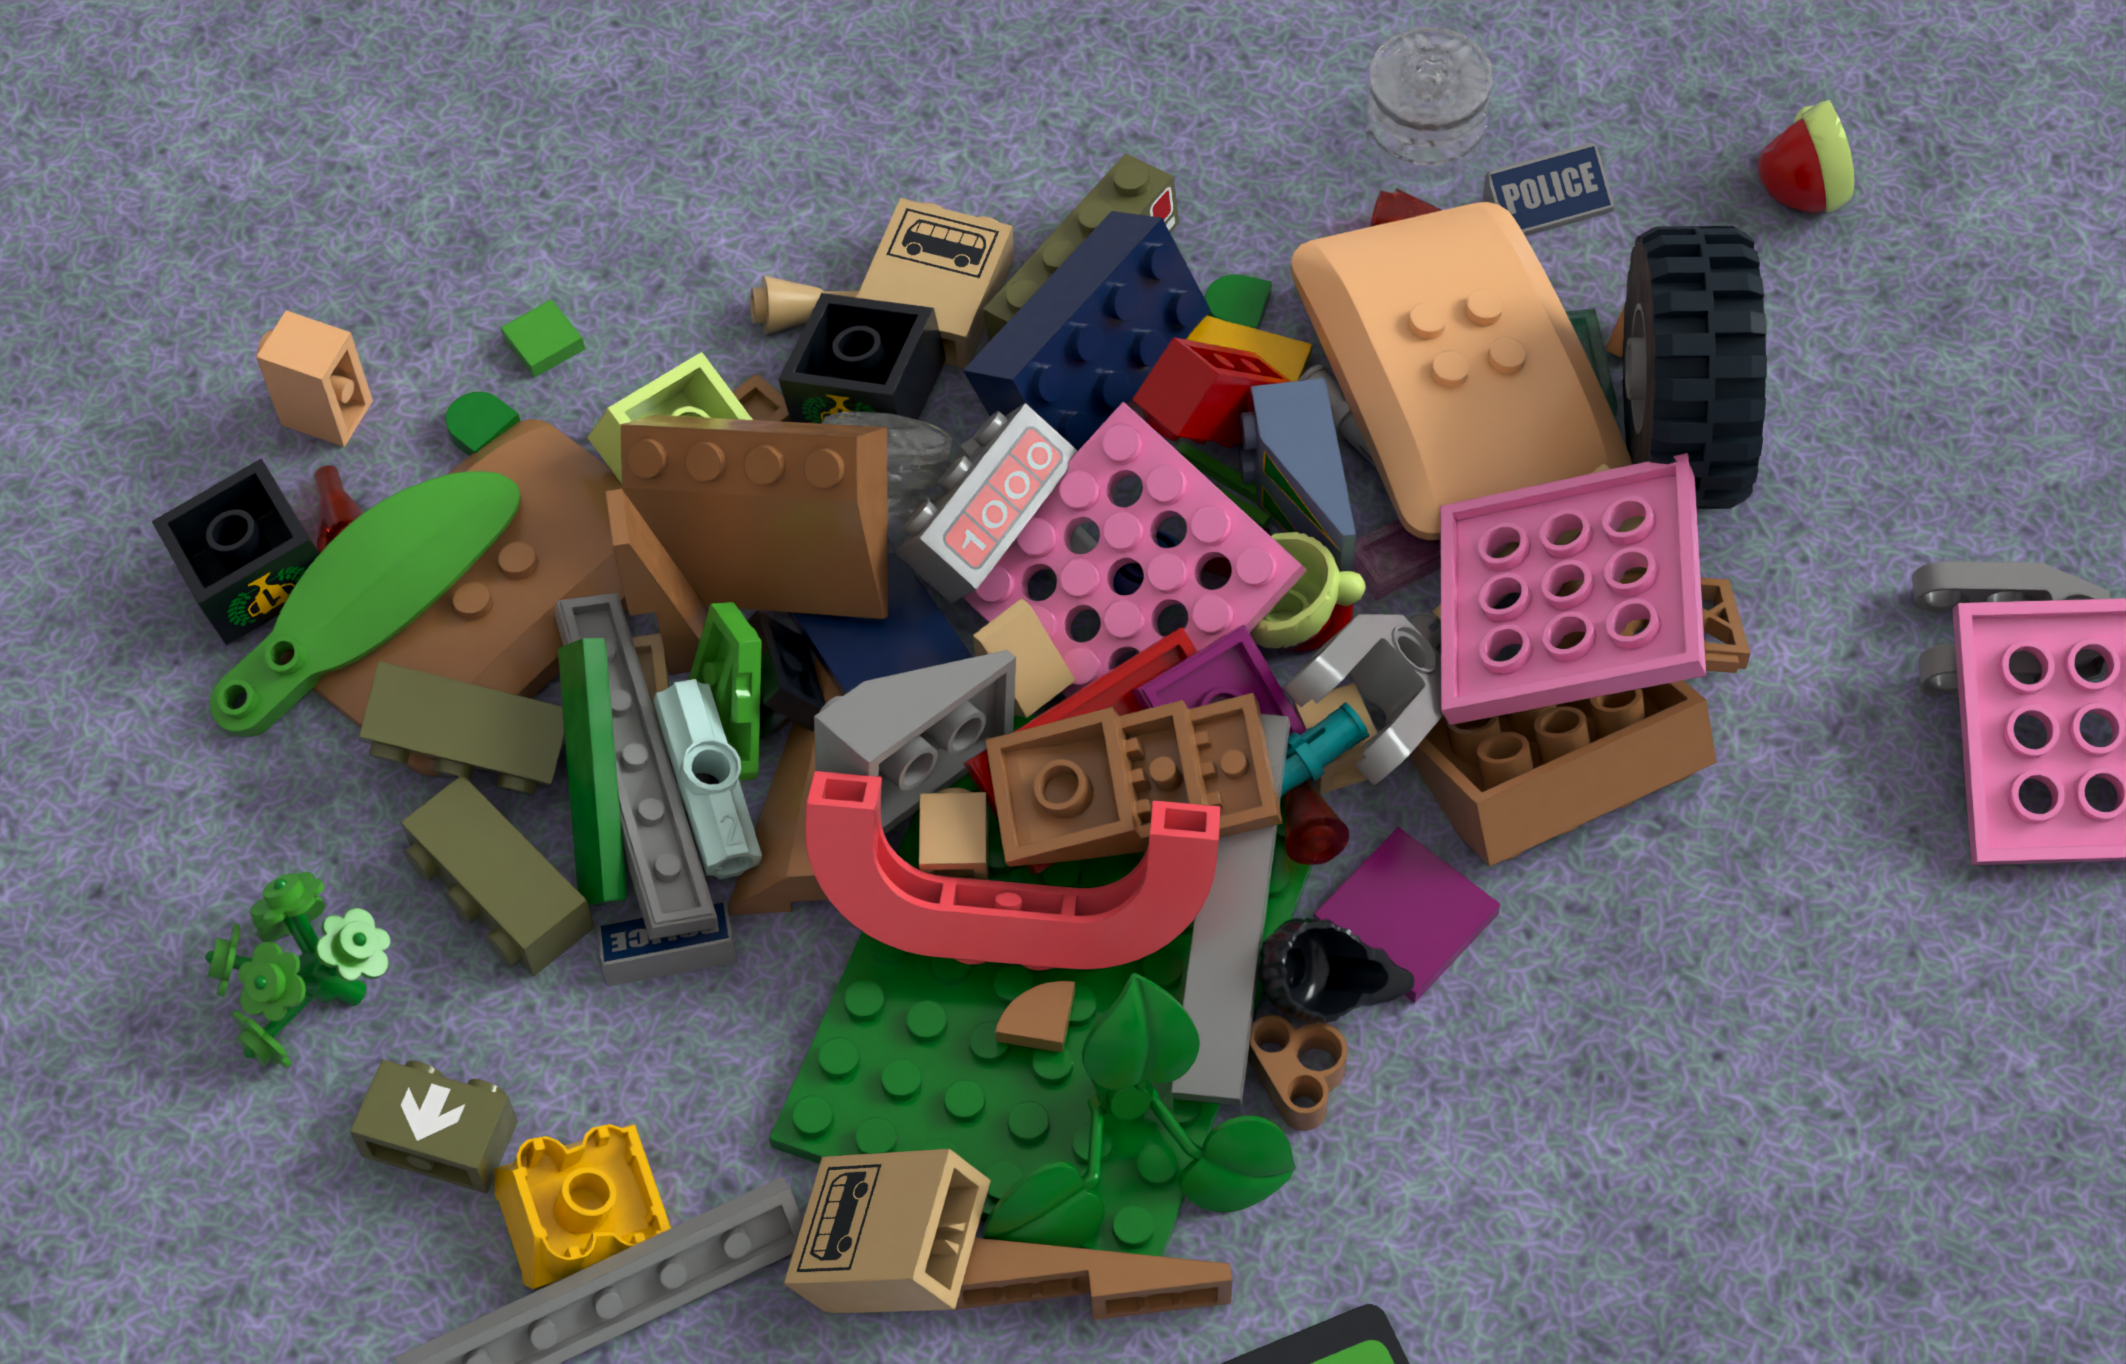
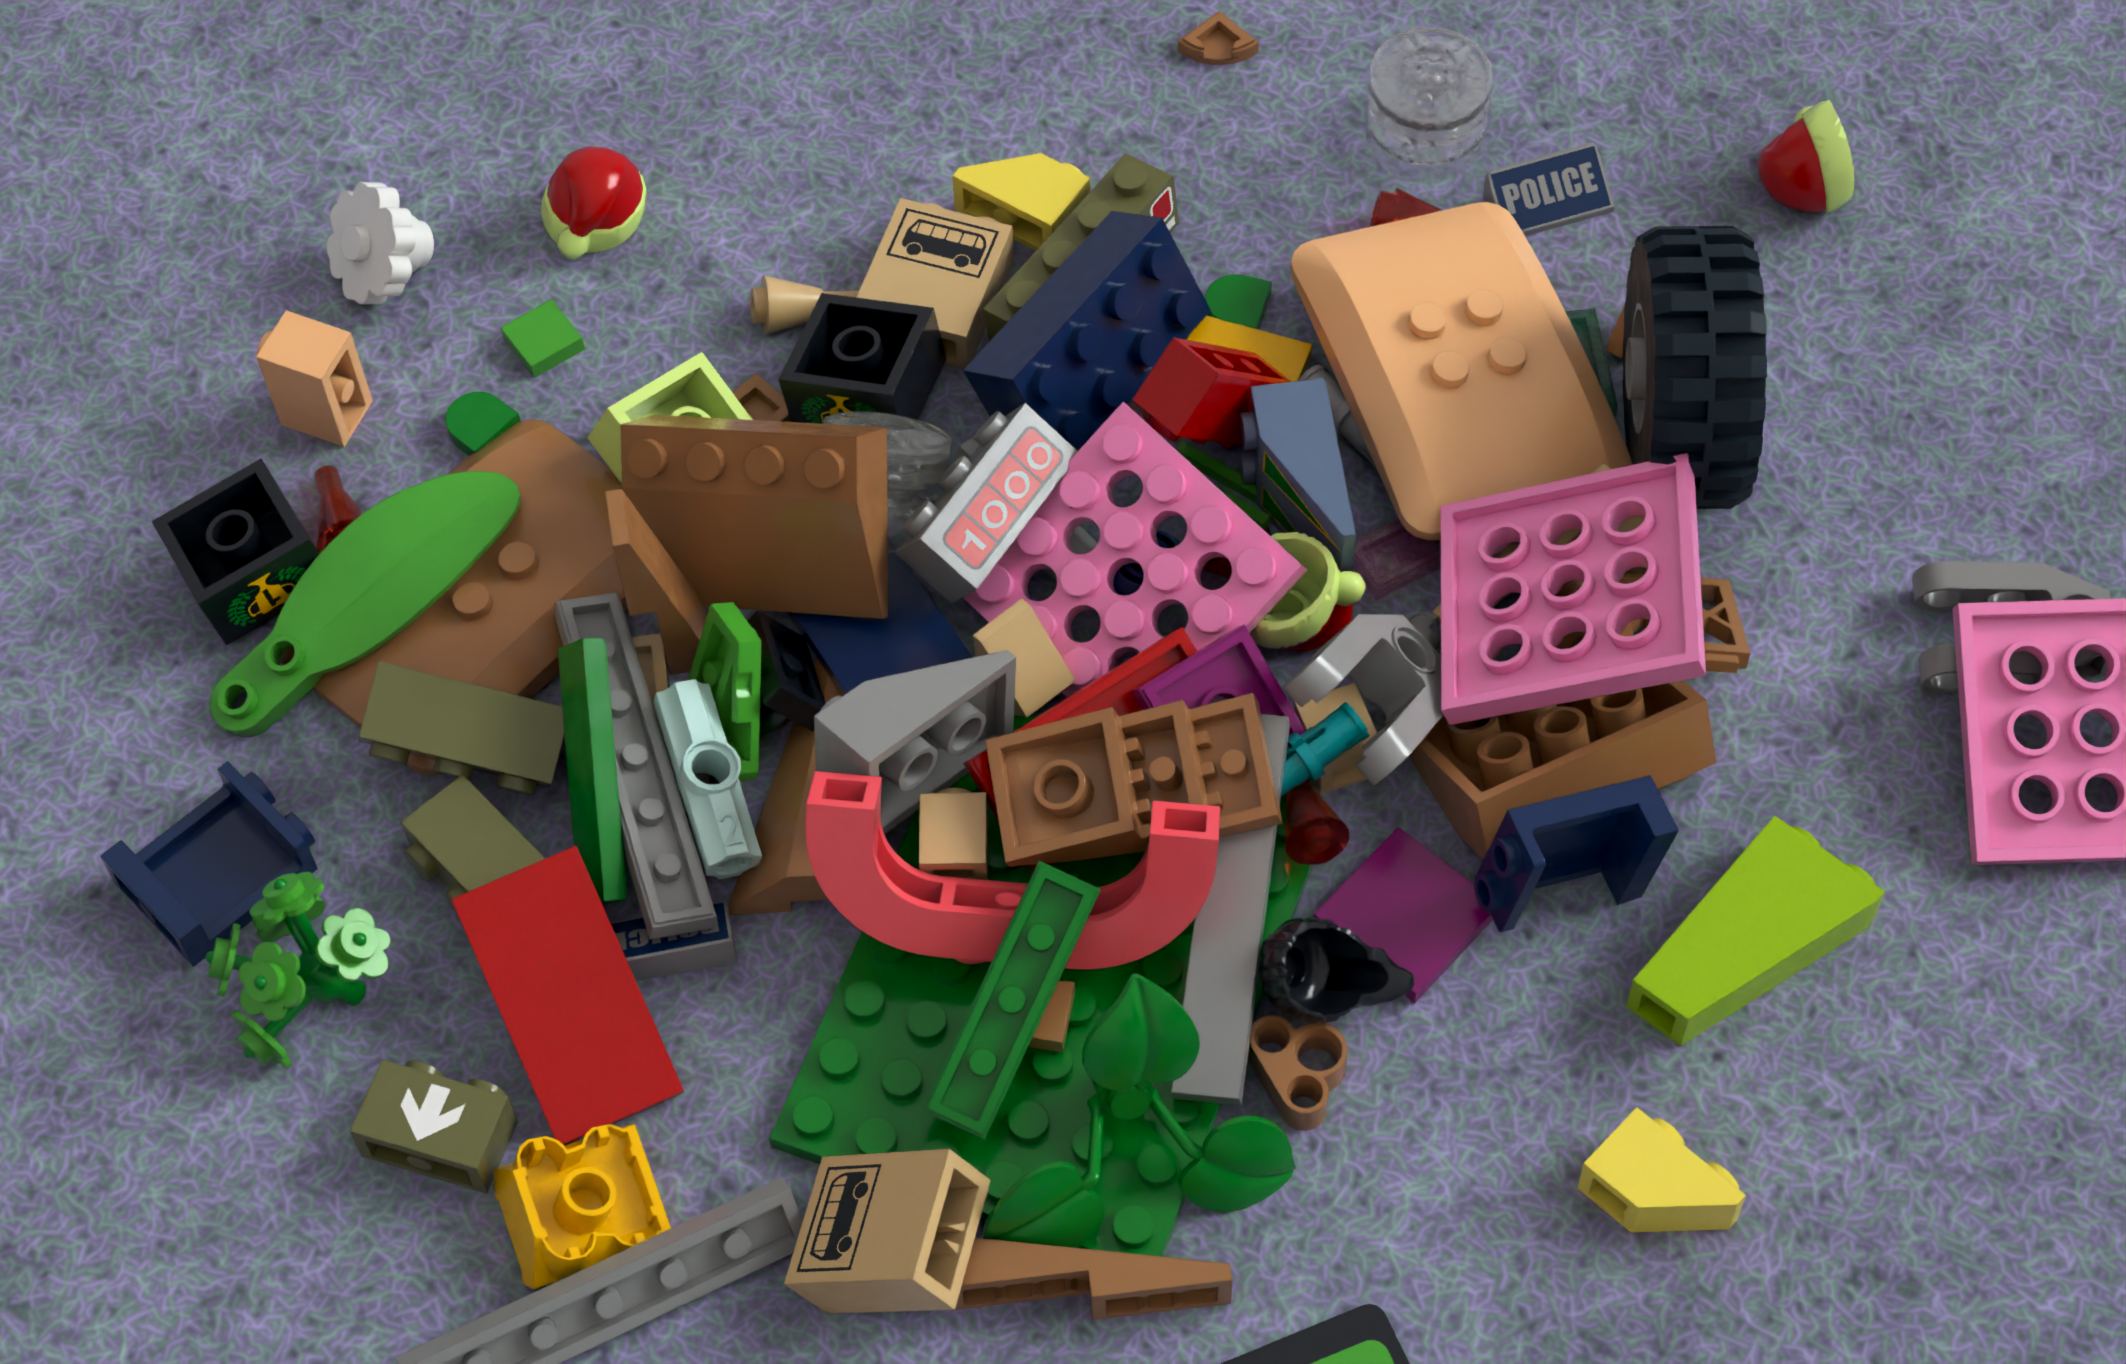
(212, 864): none -> dark blue panel
(375, 243): none -> white plant
(567, 996): none -> red tile
(593, 201): none -> red piece
(1011, 1000): none -> green tile
(1022, 192): none -> light yellow slope
(1218, 40): none -> medium nougat tile
(1602, 830): none -> dark blue panel
(1657, 1183): none -> light yellow slope
(1753, 930): none -> lime slope

